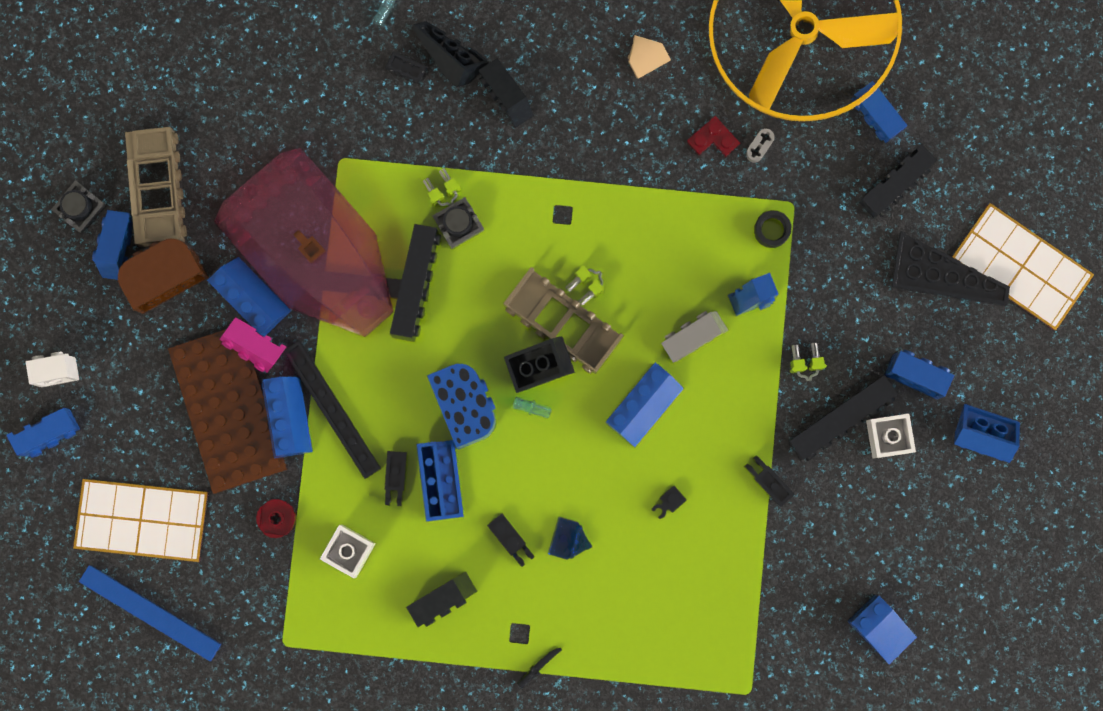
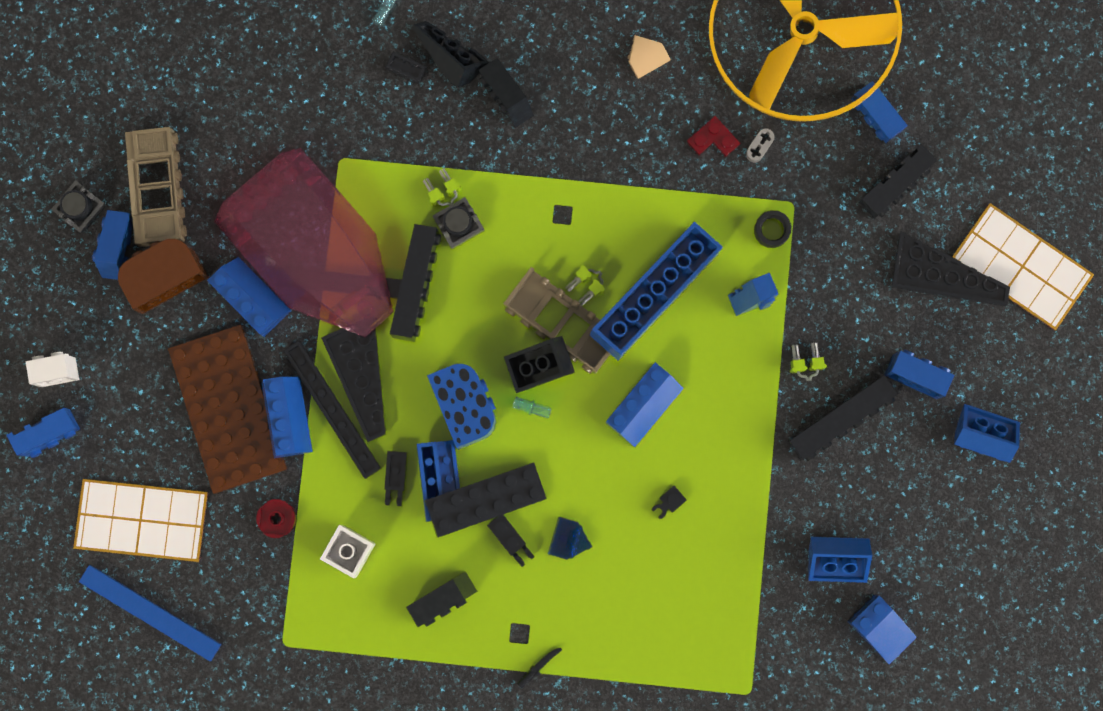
(251, 345): dark pink wedge -> none
(310, 247): reddish brown plate -> none
(359, 372): none -> black wing
(485, 500): none -> black plate
(655, 291): none -> blue brick
(694, 335): light grey wedge -> none
(770, 482): black hinge -> none
(839, 559): none -> blue slope
(890, 436): white brick -> none

